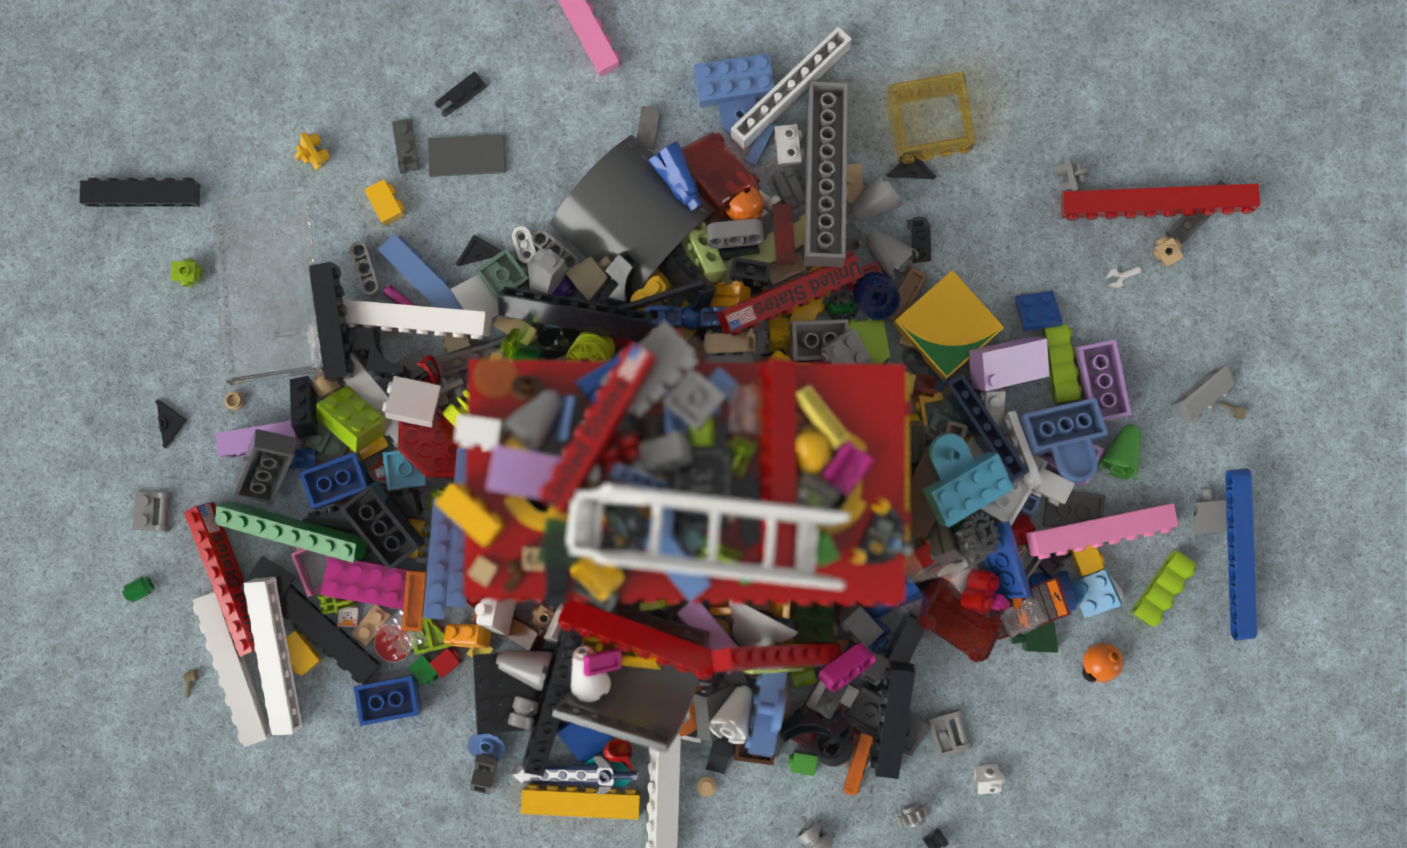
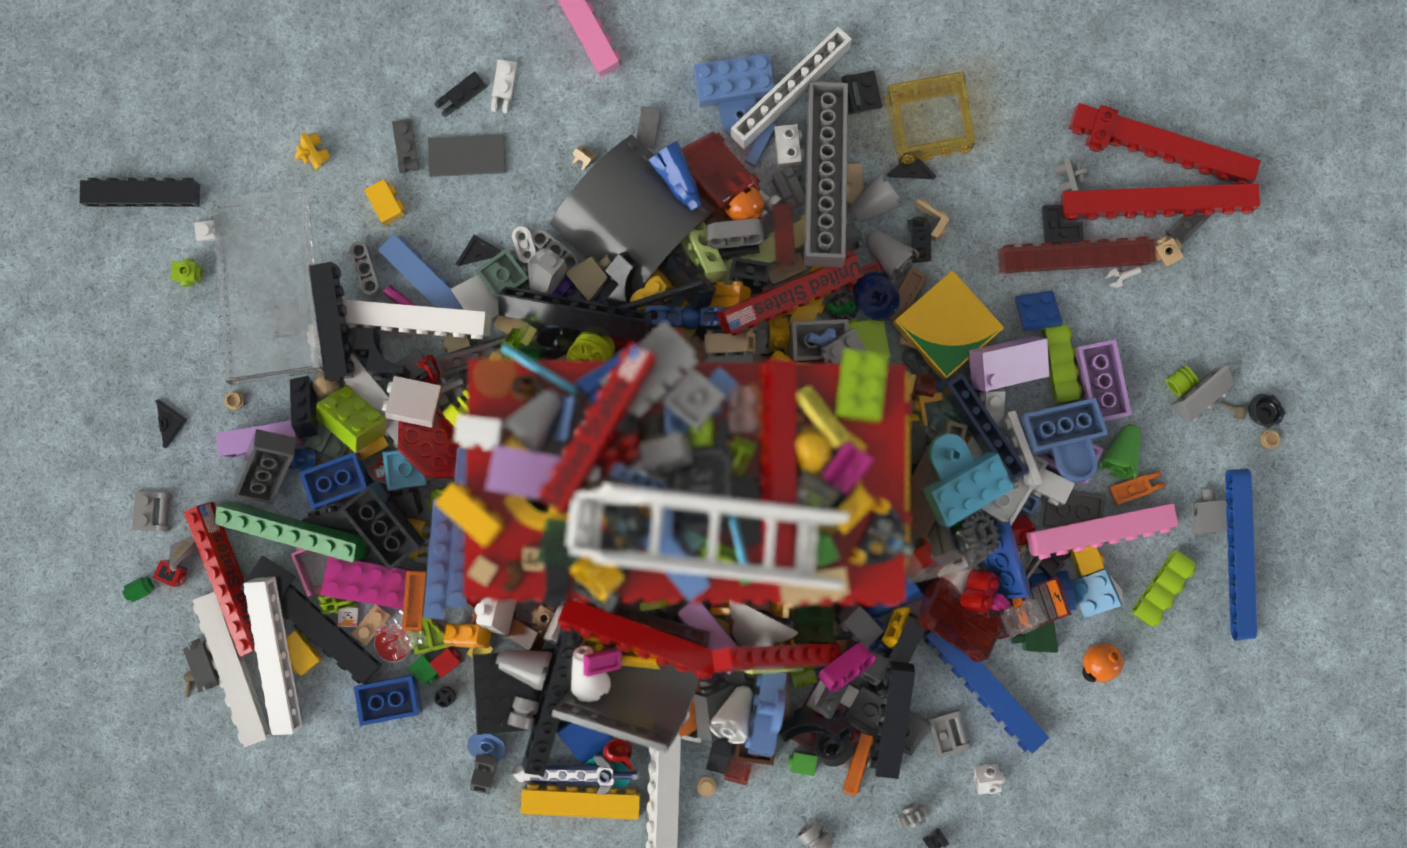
(166, 575): none -> red brick
(181, 550): none -> light grey tile
(201, 665): none -> dark grey brick
(204, 231): none -> white plate
(442, 699): none -> black wheel
(503, 84): none -> white hinge
(540, 370): none -> medium azure bar
(585, 155): none -> tan tile
(737, 771): none -> clear red panel
(738, 540): none -> medium azure bar
(793, 594): none -> tan brick
(824, 339): none -> medium blue arm
(857, 505): none -> yellow brick
(861, 385): none -> lime brick
(867, 89): none -> black plate
(895, 626): none -> yellow slope
(938, 215): none -> tan bracket
(991, 694): none -> blue brick
(1057, 231): none -> black plate
(1076, 256): none -> clear red brick
(1102, 129): none -> red bracket
(1134, 488): none -> orange hinge
(1170, 147): none -> red brick
(1182, 380): none -> lime piece
(1266, 410): none -> black hair
(1269, 439): none -> tan plate

